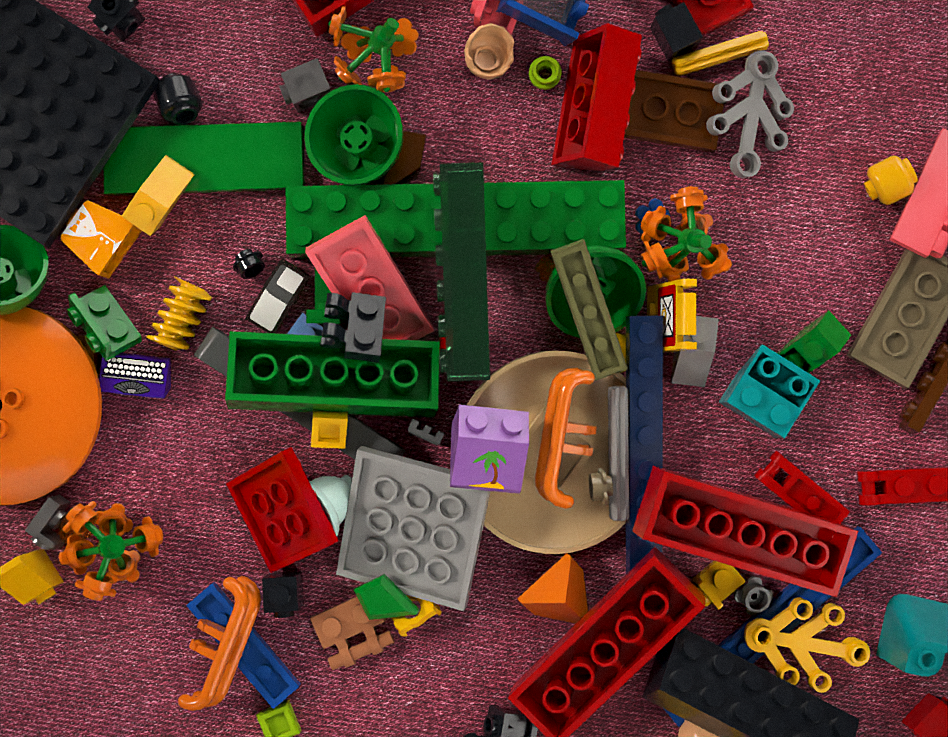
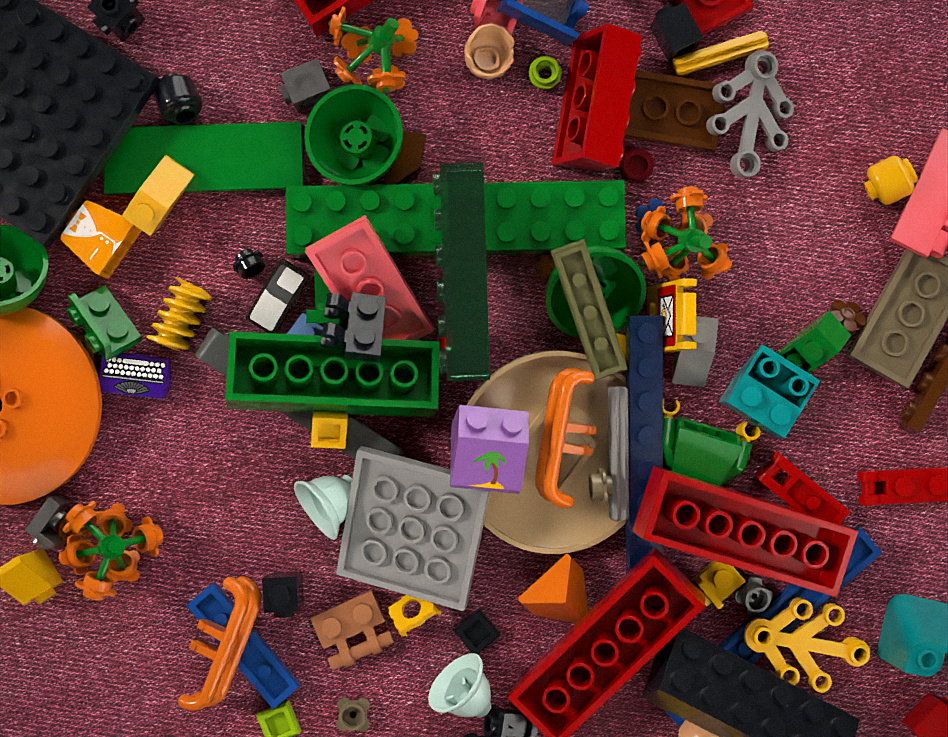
(282, 510): red plate -> none
(350, 723): none -> dark tan plate
(384, 599): green piece -> none
(426, 433): dark grey tile -> none
(462, 688): none -> light aqua hat
(476, 631): none -> black tile
(636, 166): none -> dark red tile
(704, 449): none -> green torso
(848, 315): none -> reddish brown plant

